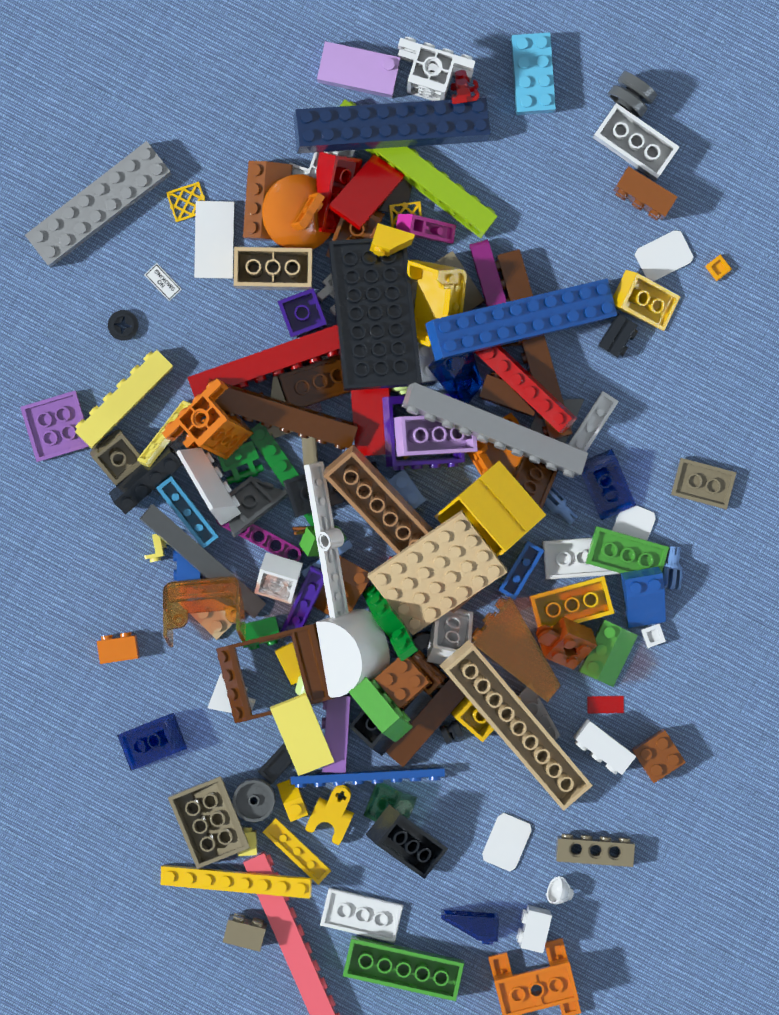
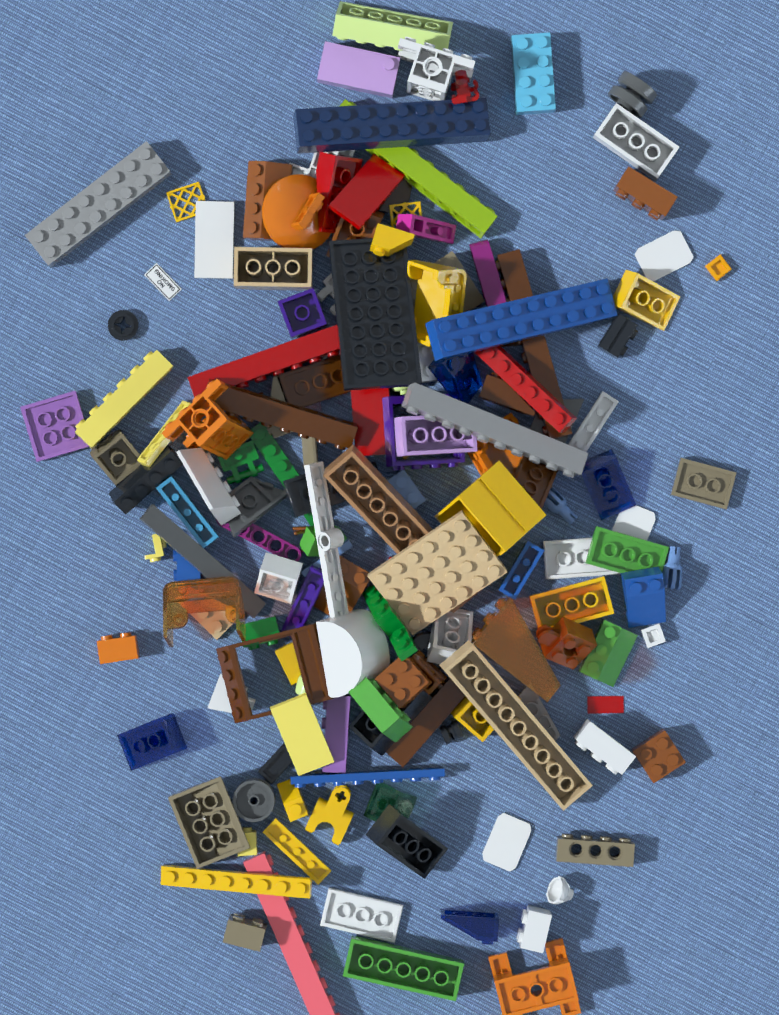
(387, 26): none -> yellowish green brick

